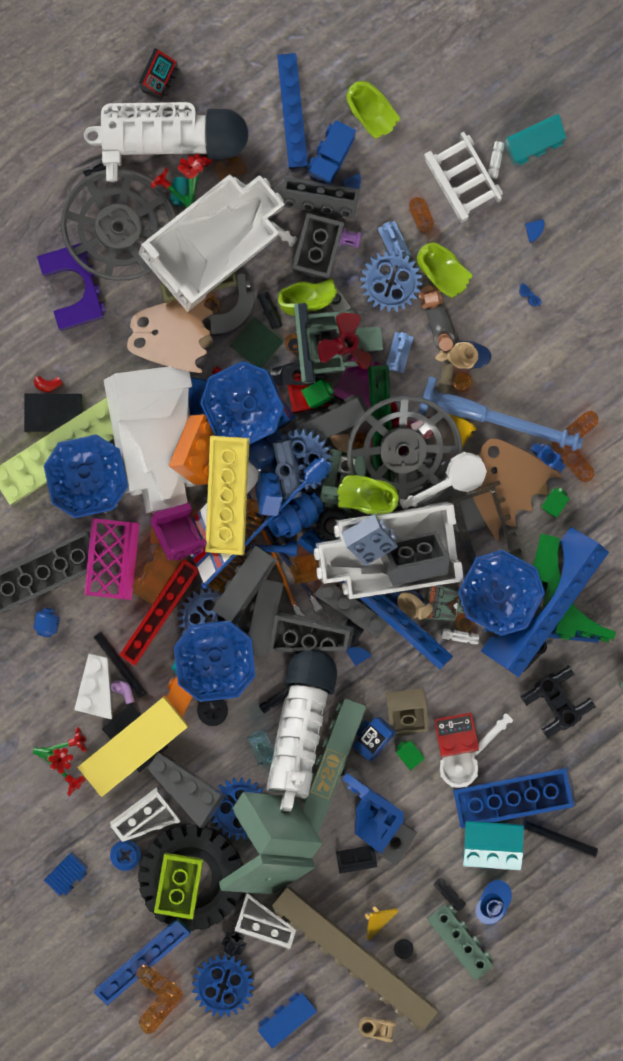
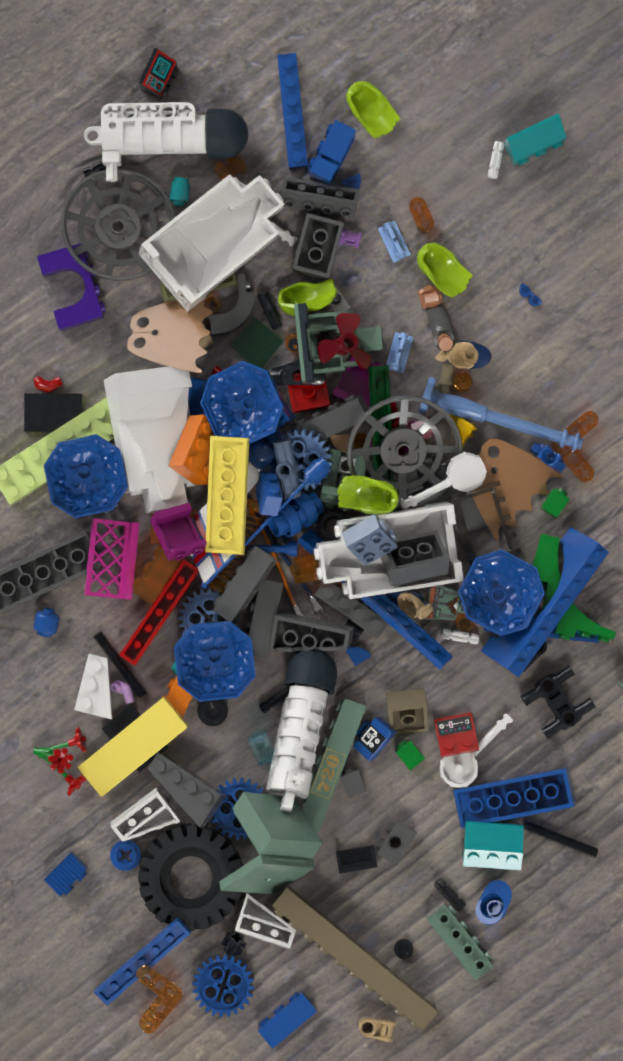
(178, 886): lime brick -> none
(191, 169): red plant -> none
(318, 394): green brick -> none
(375, 816): blue bracket -> none
(378, 920): yellow piece -> none
(407, 286): medium blue gear -> none
(443, 177): white fence -> none
(534, 230): blue tile -> none

